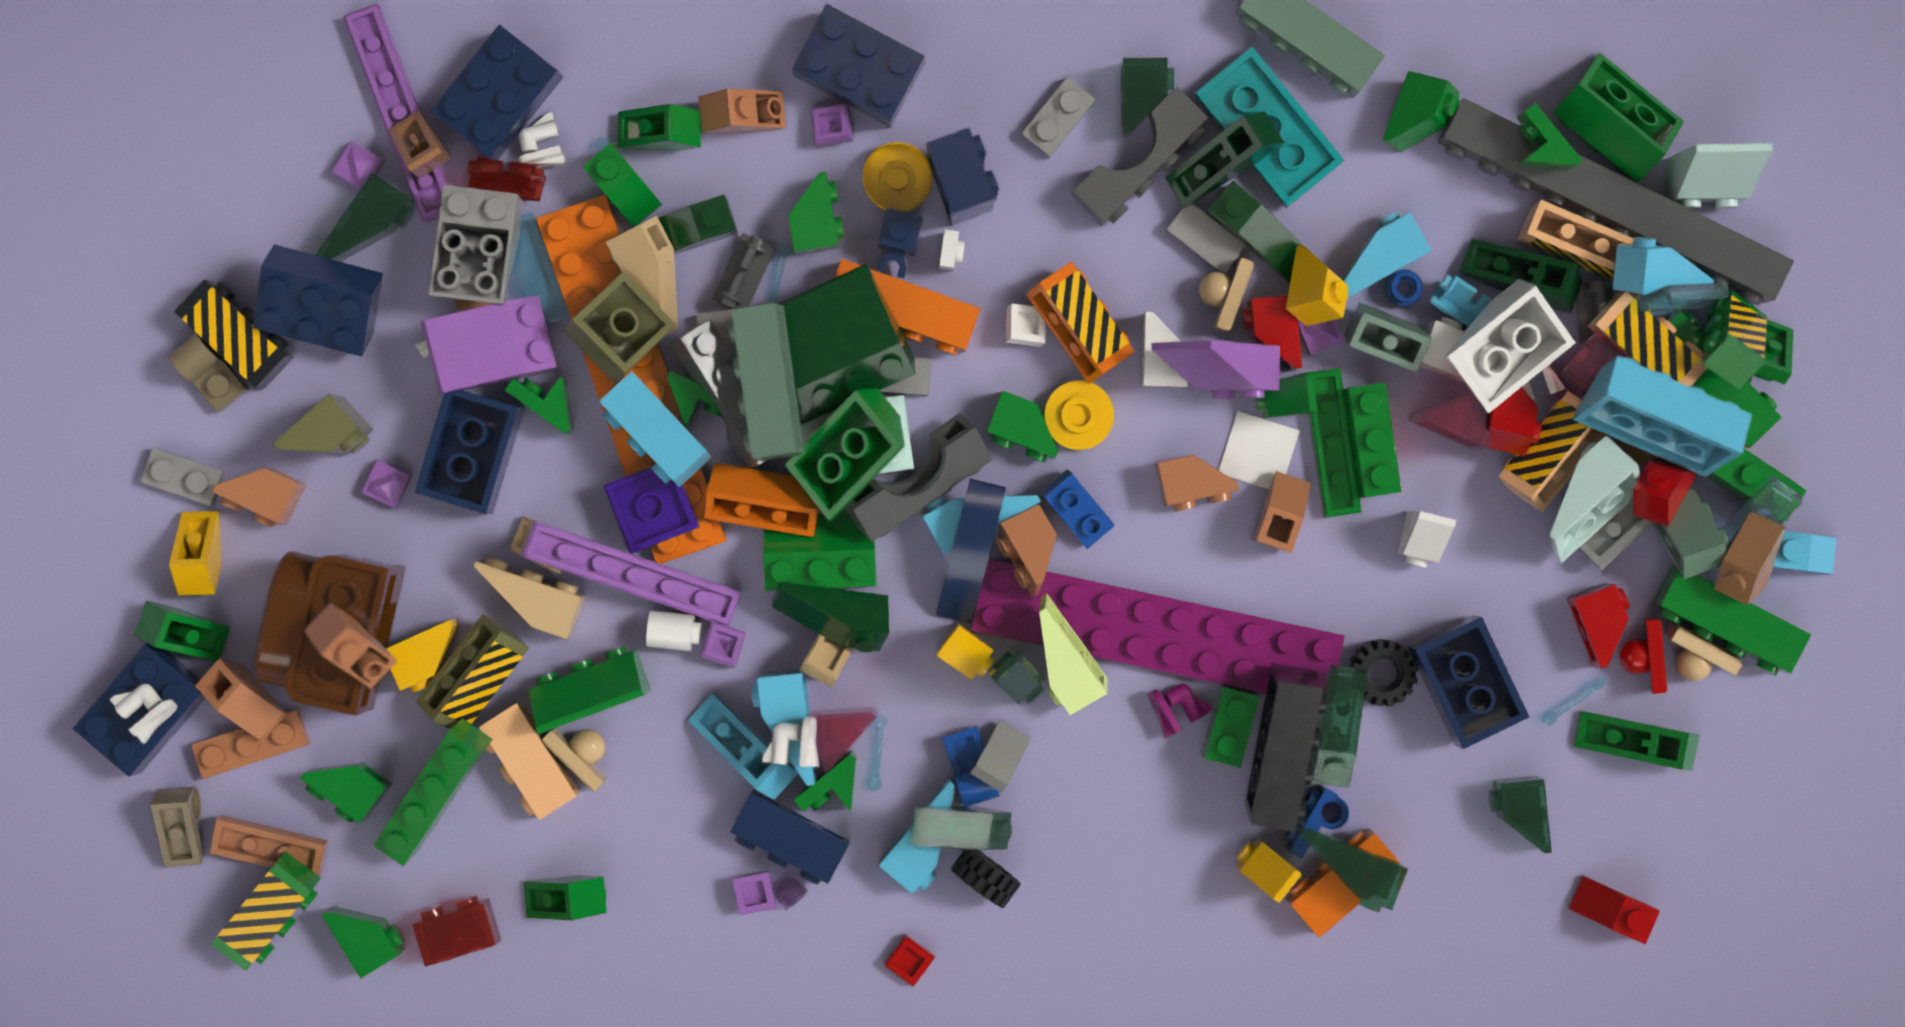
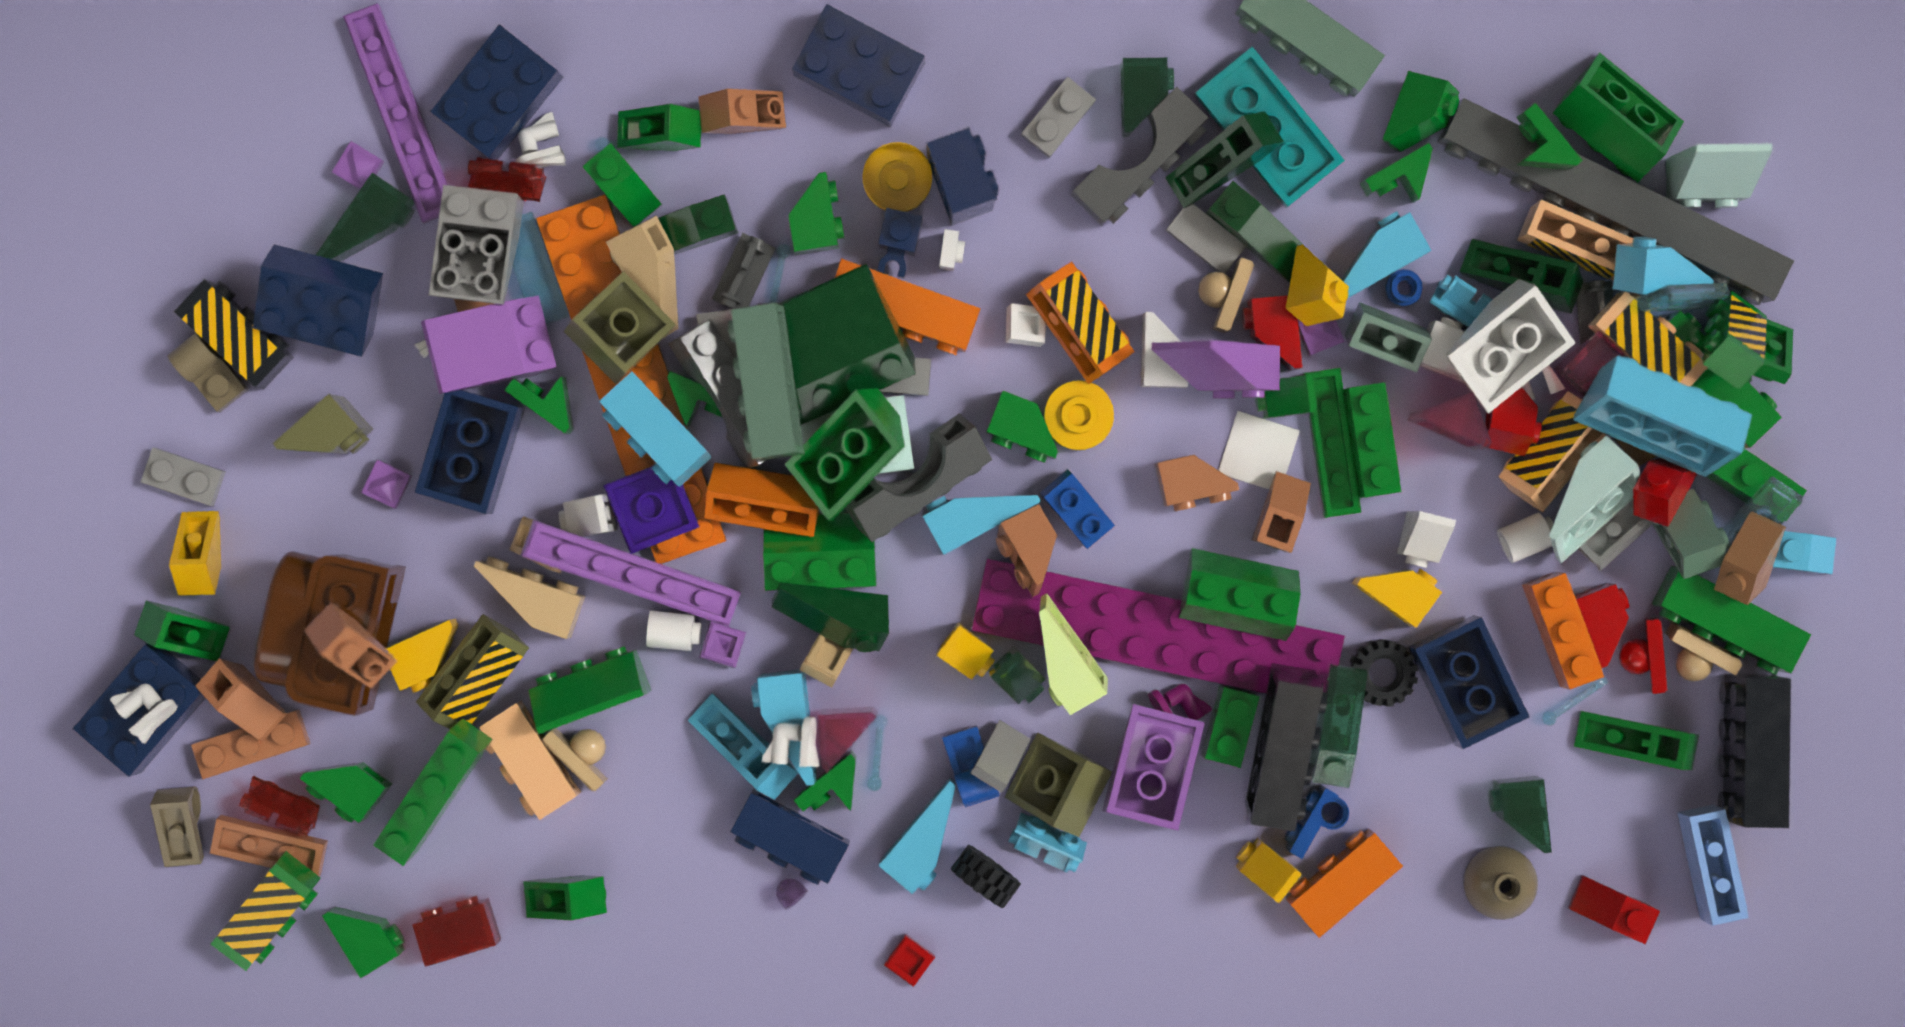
(265, 492): nougat slope -> none
(295, 812): none -> clear red hinge
(418, 144): medium nougat slope -> none
(588, 516): none -> white slope
(754, 892): medium lavender plate -> none
(832, 125): medium lavender tile -> none
(961, 827): clear green slope -> none
(971, 550): dark blue slope -> none
(1058, 785): none -> olive slope
(1063, 848): none -> medium azure hinge
(1154, 767): none -> medium lavender slope
(1241, 594): none -> green slope
(1365, 873): clear green slope -> none
(1402, 593): none -> yellow slope
(1409, 170): none -> green slope
(1488, 871): none -> dark tan piece
(1525, 537): none -> white brick
(1563, 630): none -> orange brick
(1713, 865): none -> light blue brick
(1755, 750): none -> black brick

